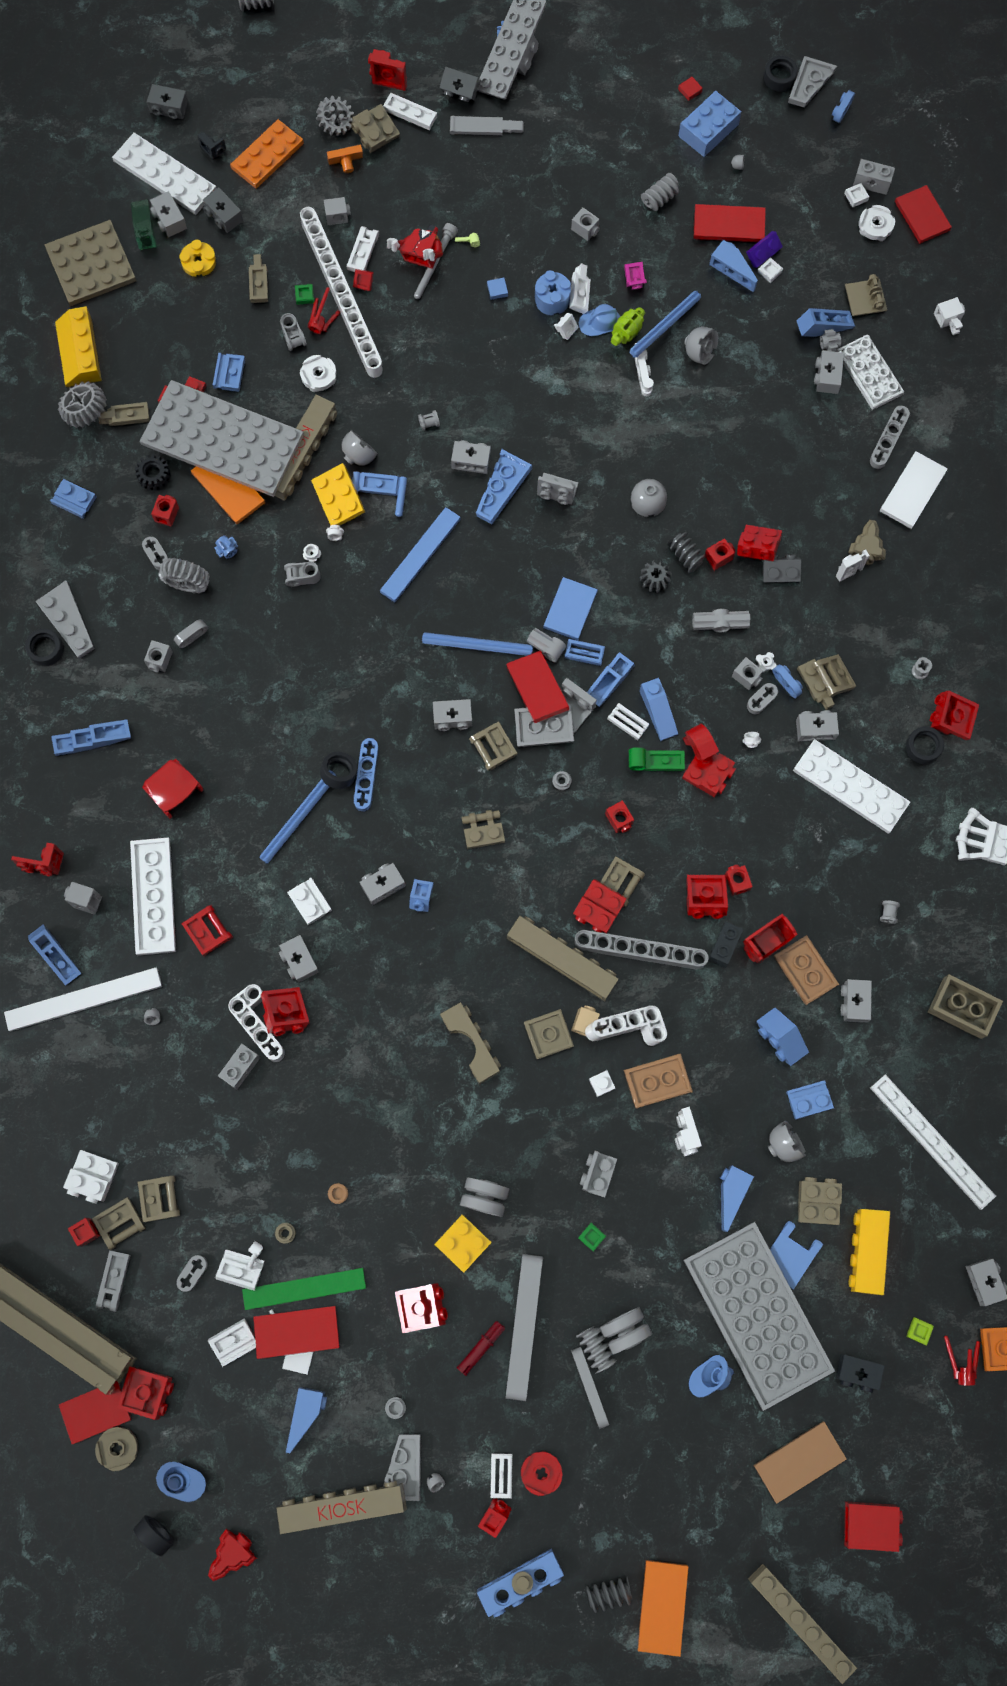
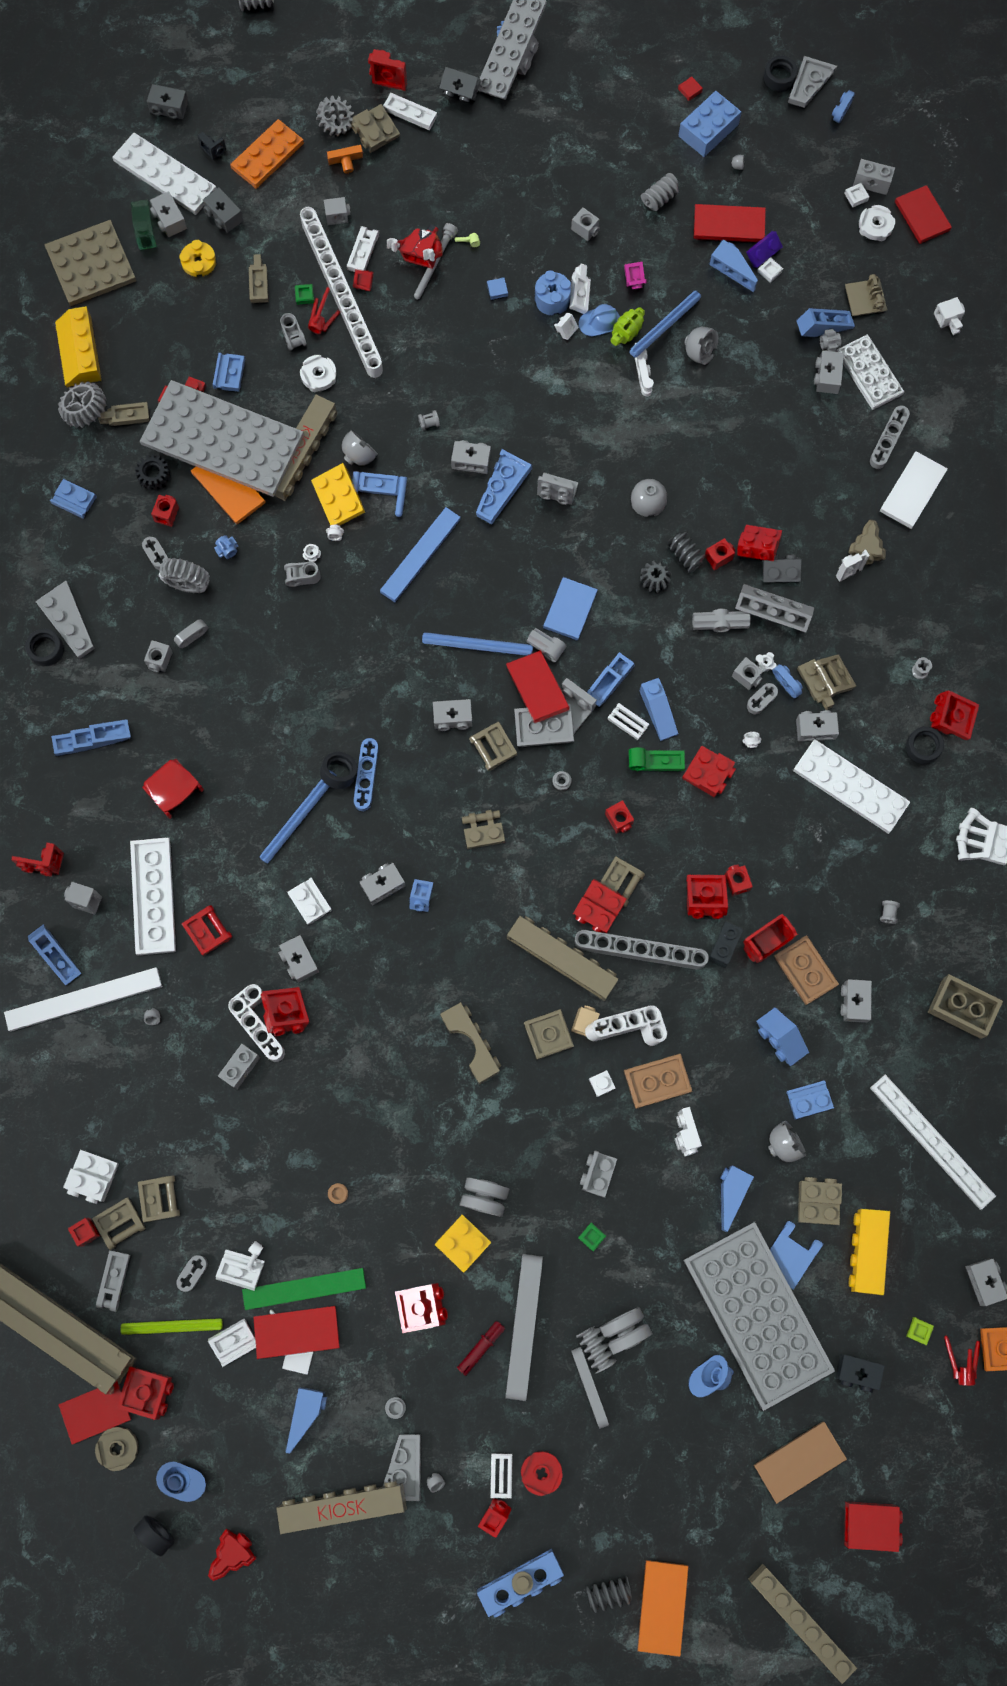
(171, 1326): none -> lime axle
(278, 1233): dark tan plate -> none
(484, 125): light grey piece -> none
(584, 652): medium blue tile -> none
(701, 742): red brick -> none
(775, 608): none -> light grey brick

